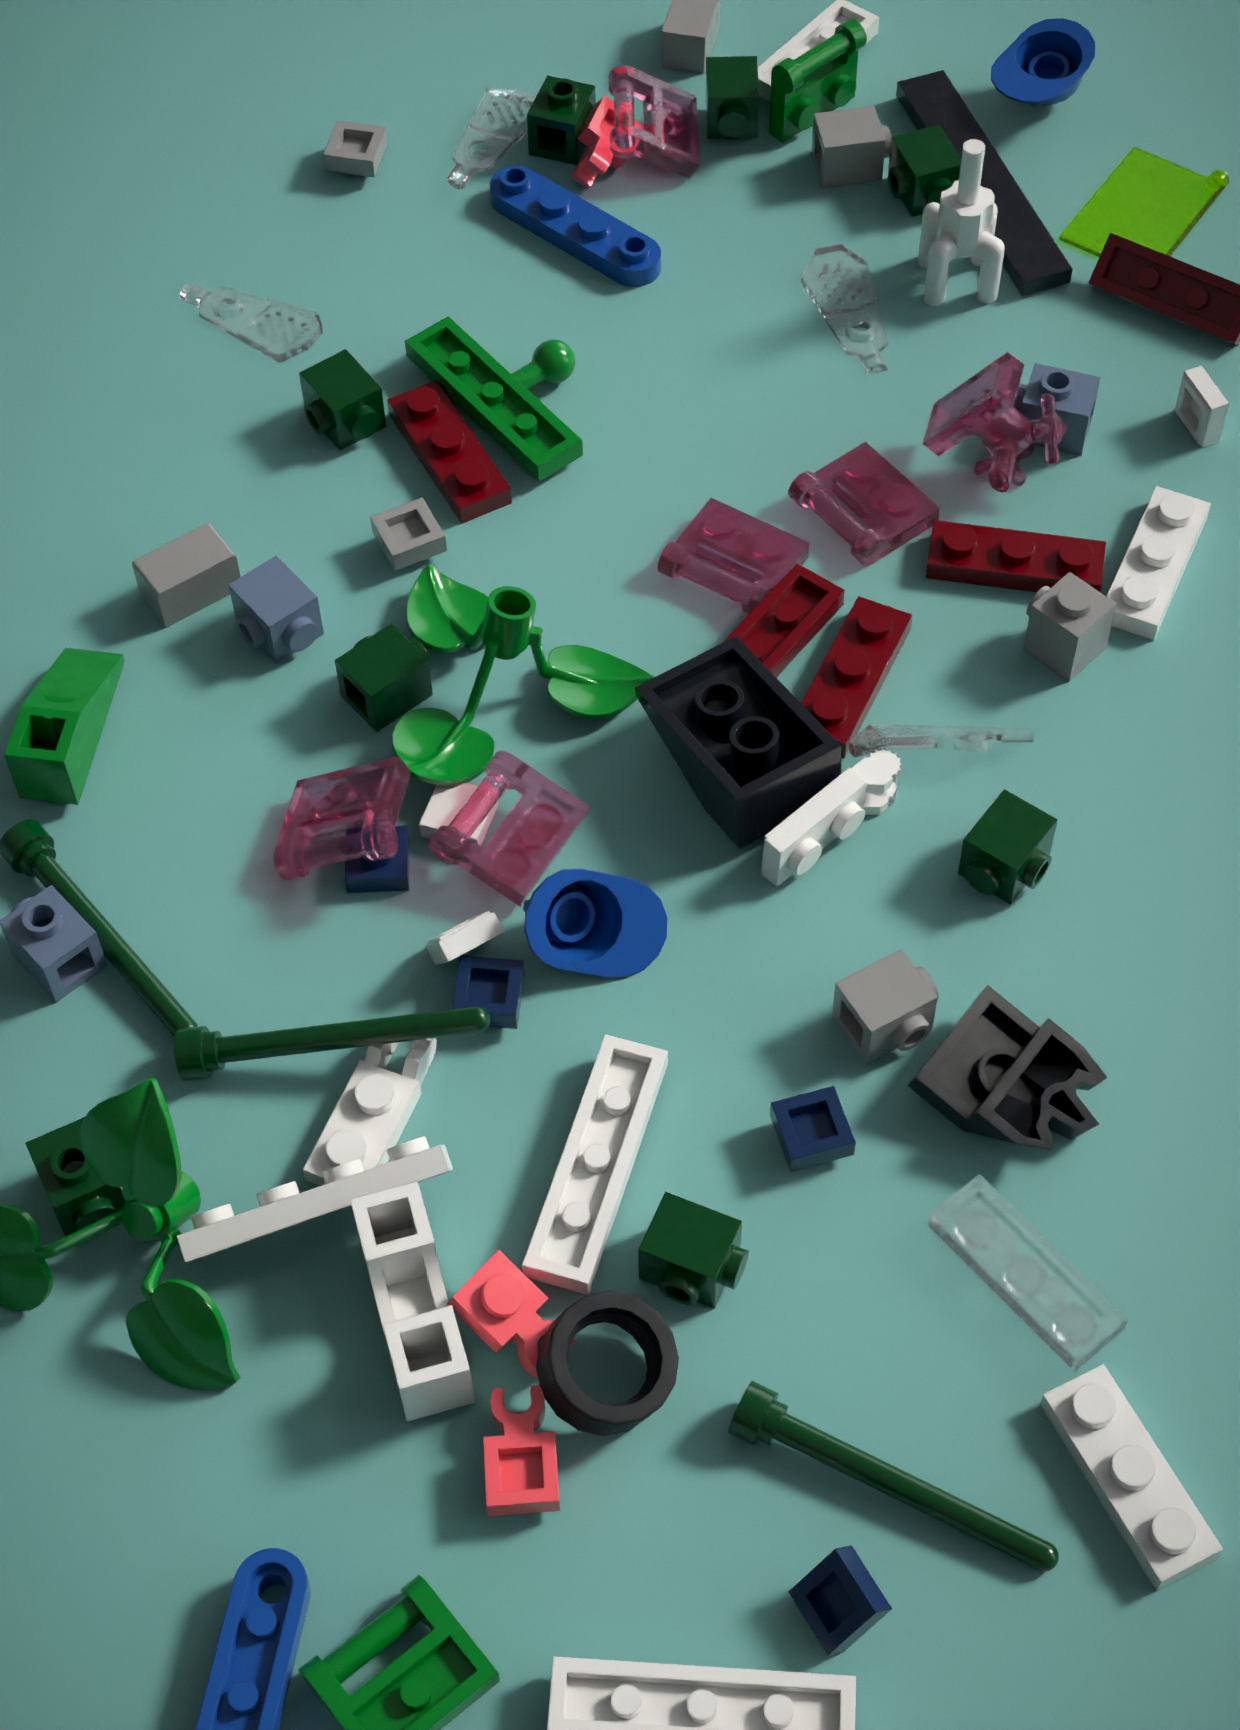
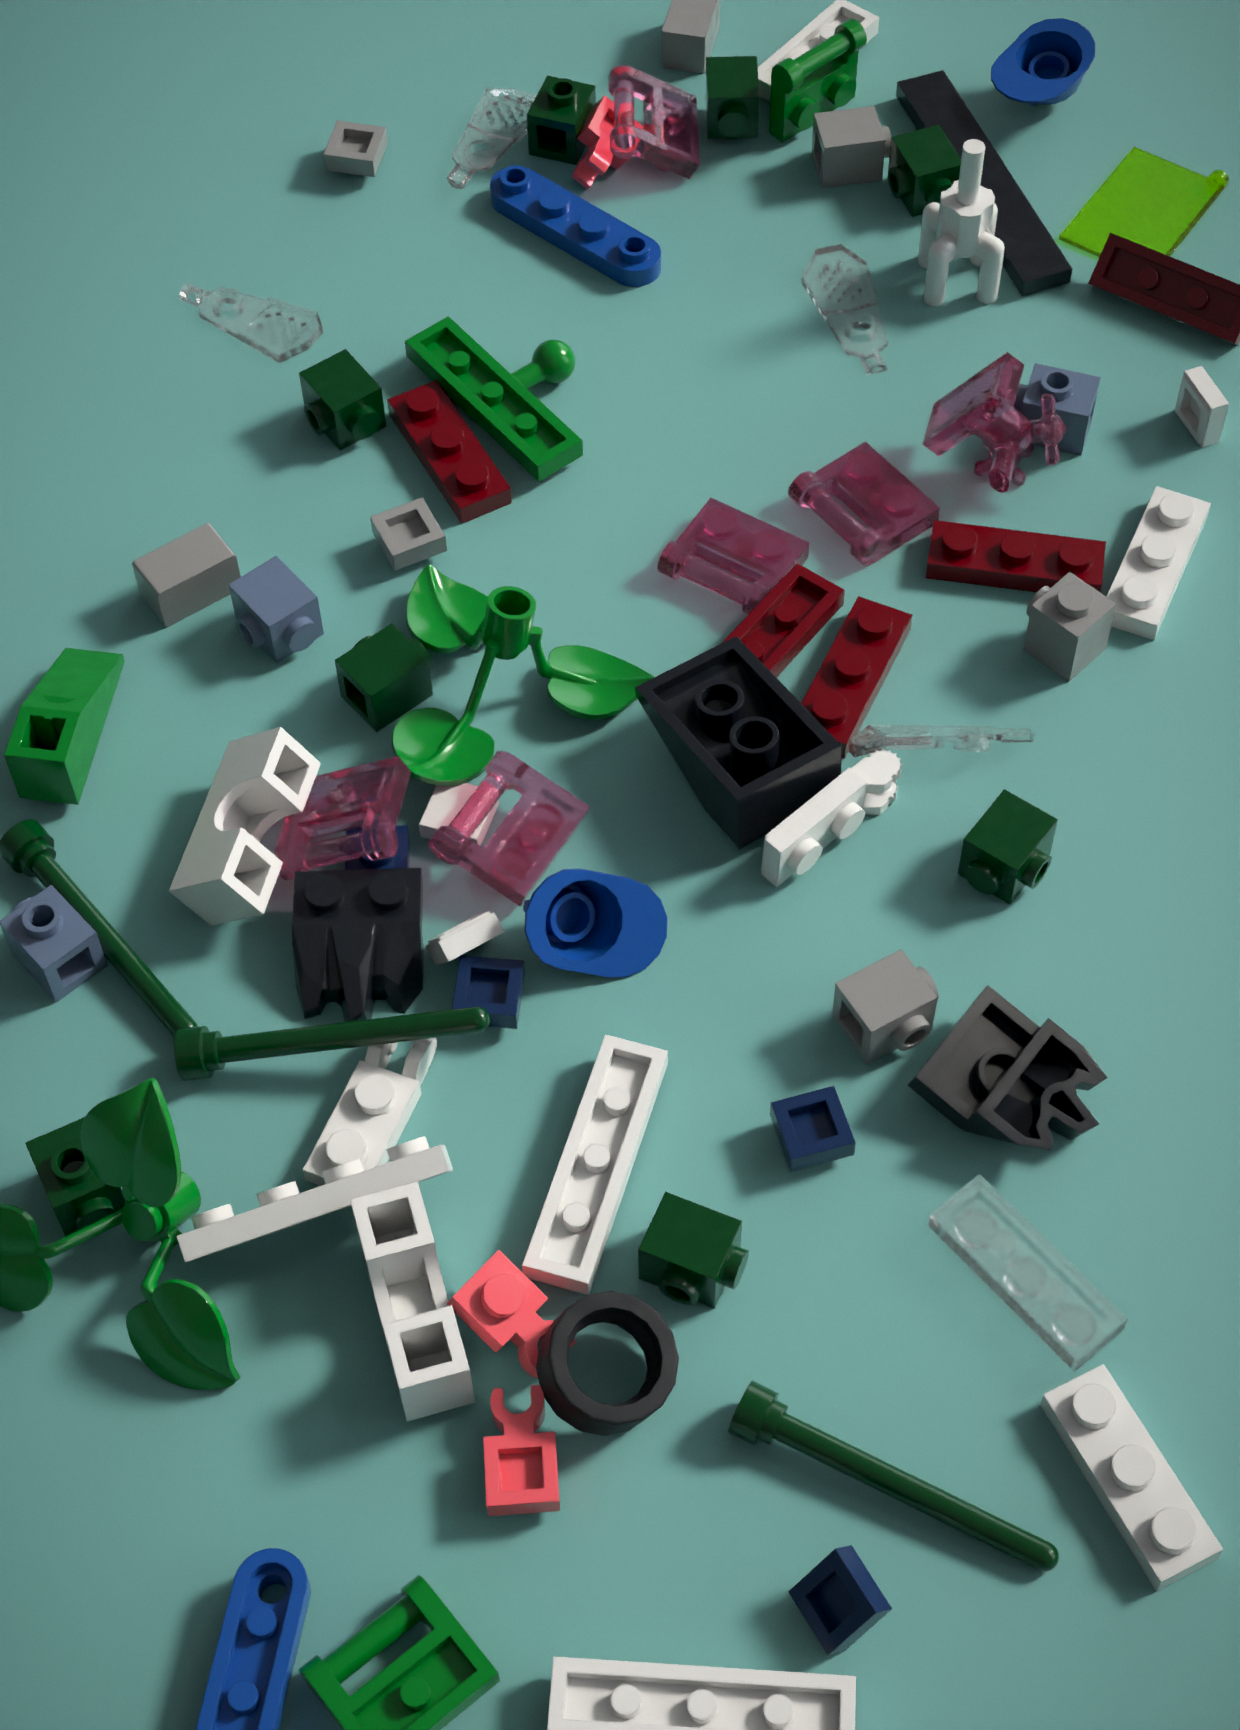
(225, 866): none -> white arch
(358, 939): none -> black plate

